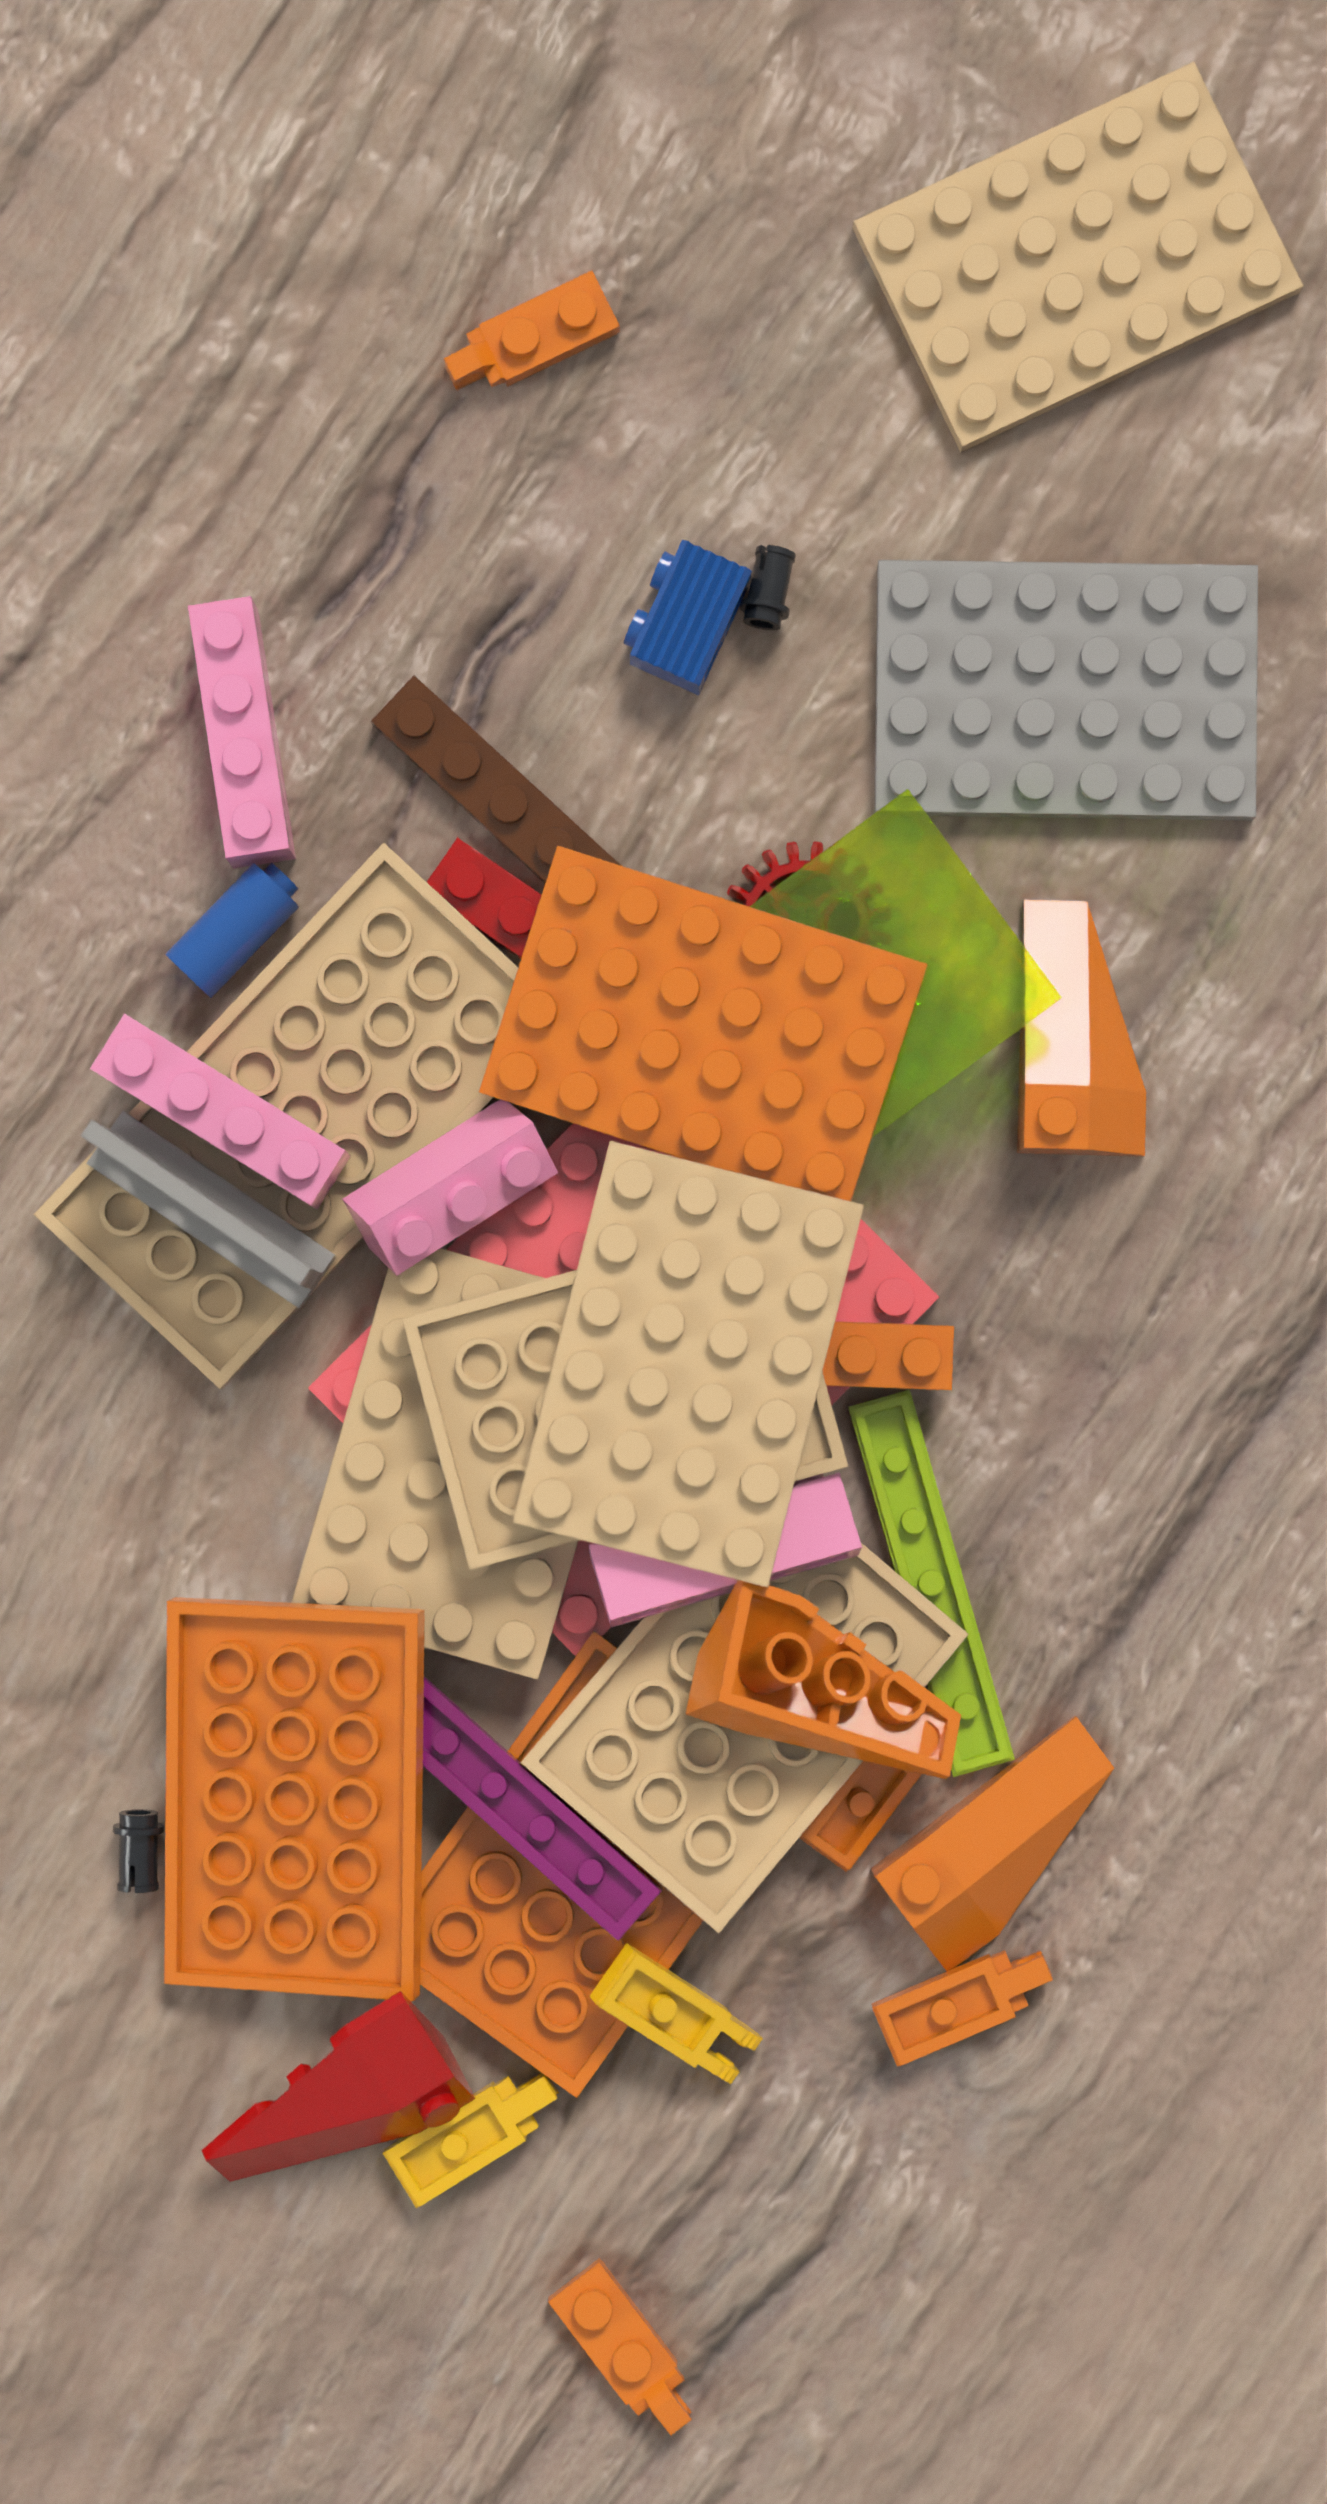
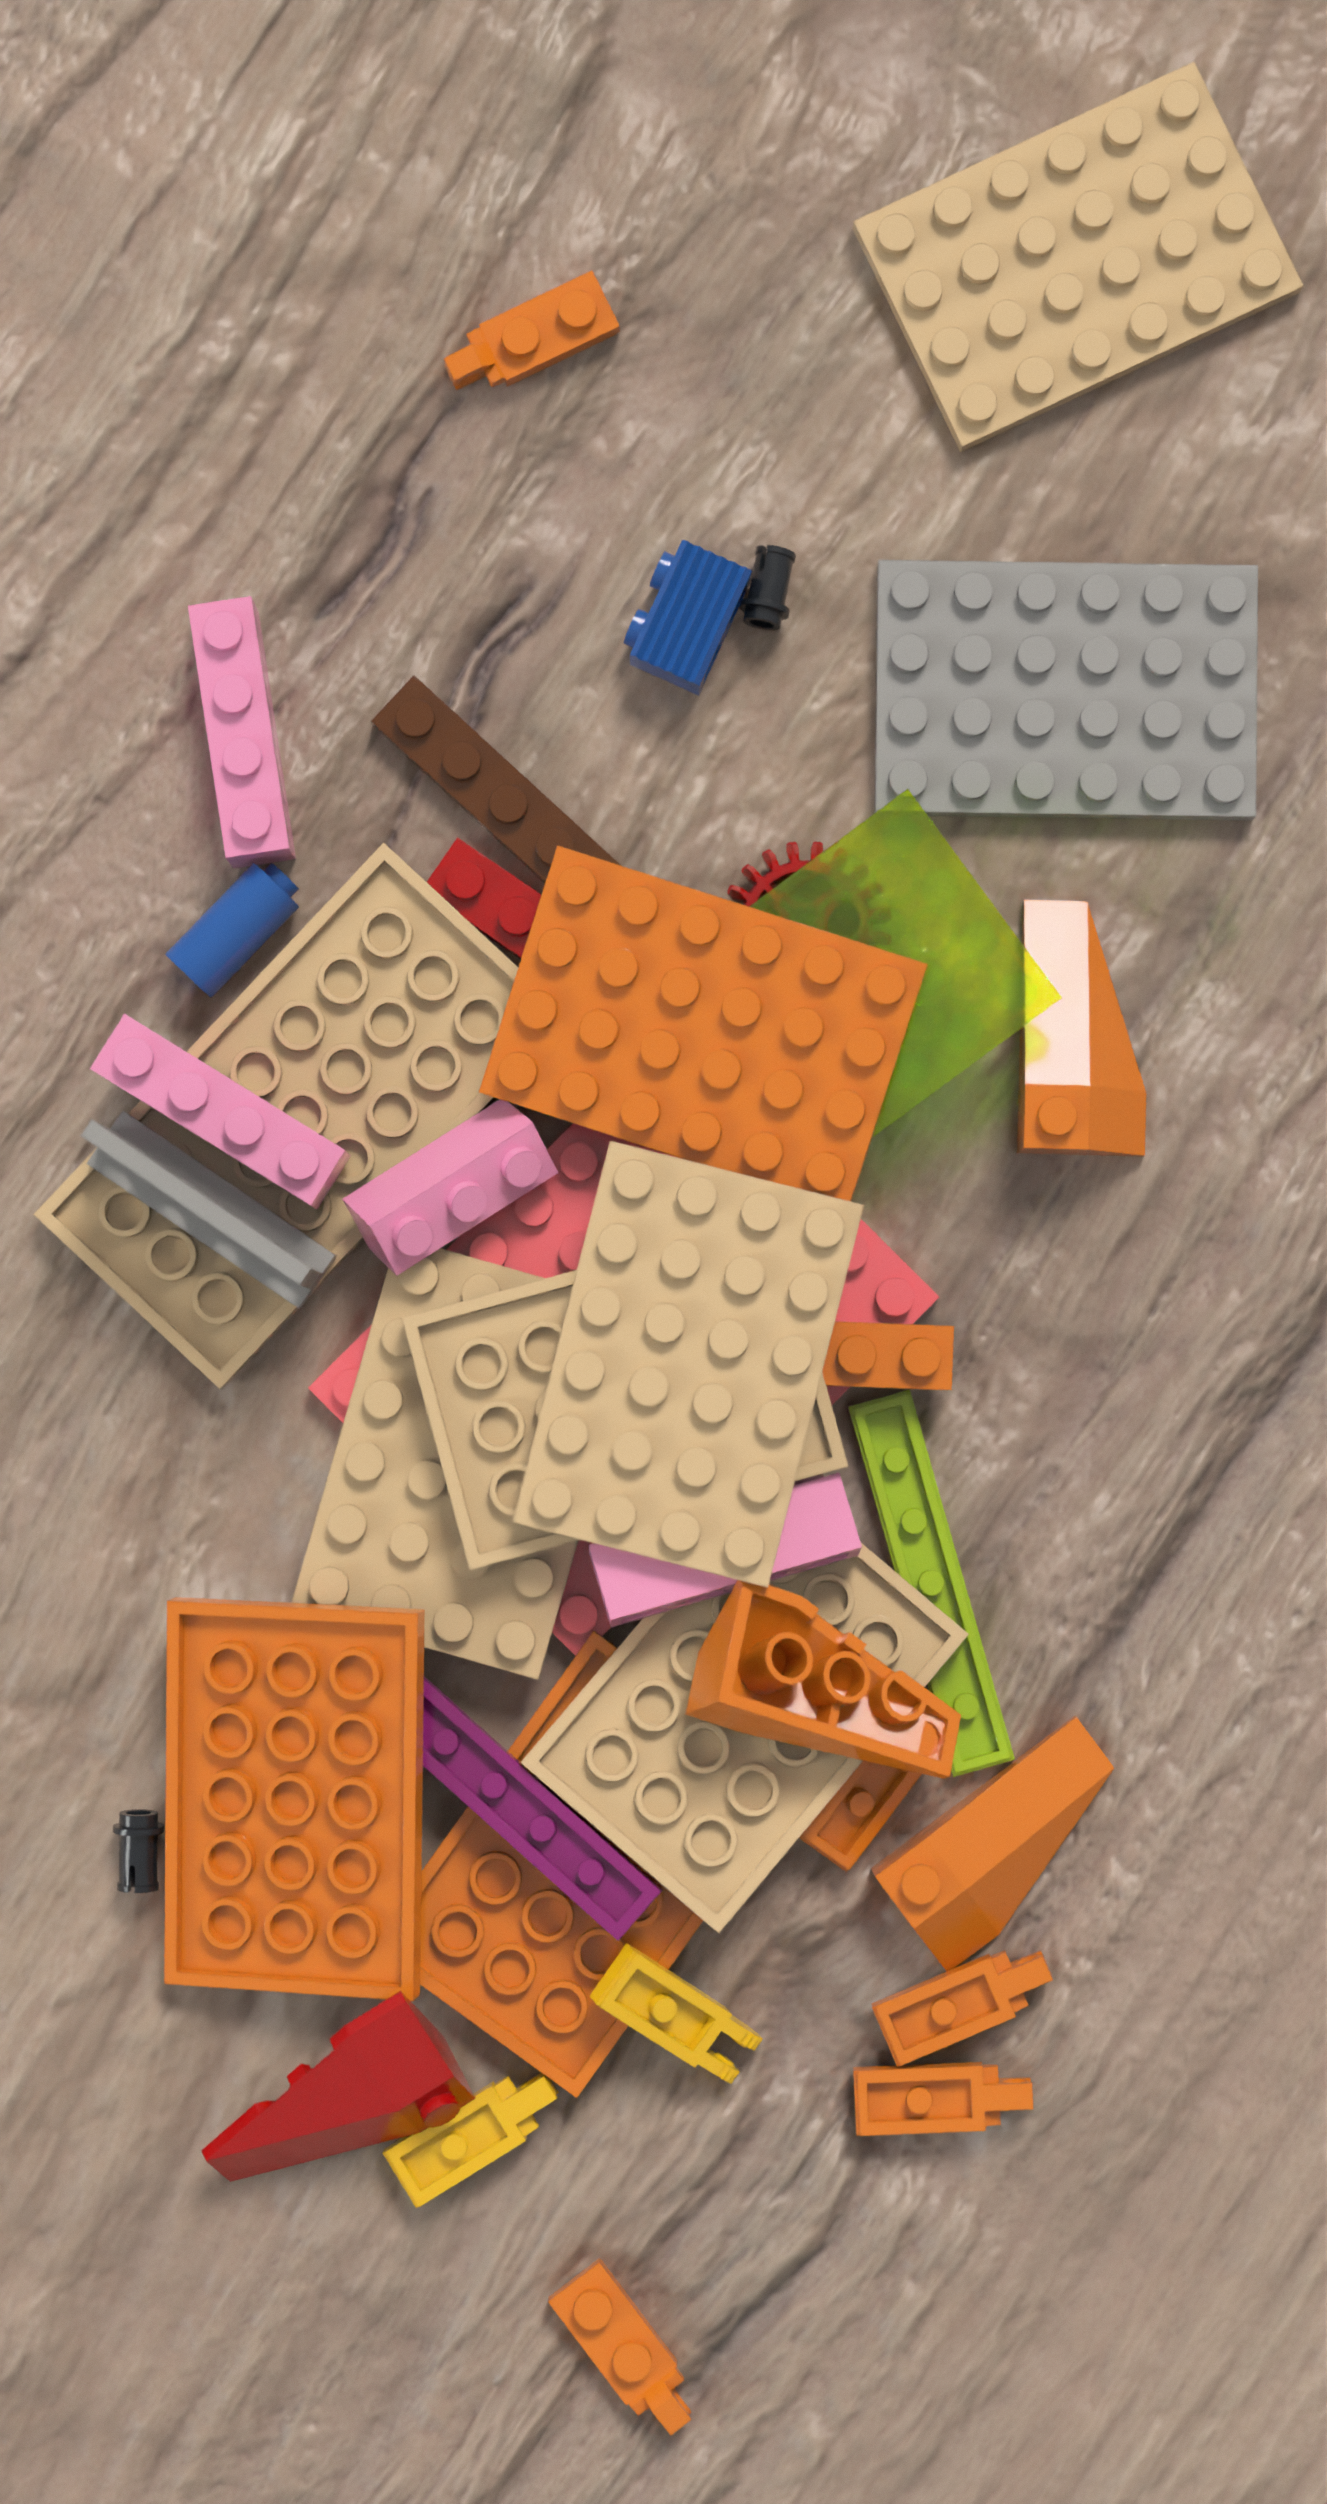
(935, 2098): none -> orange hinge

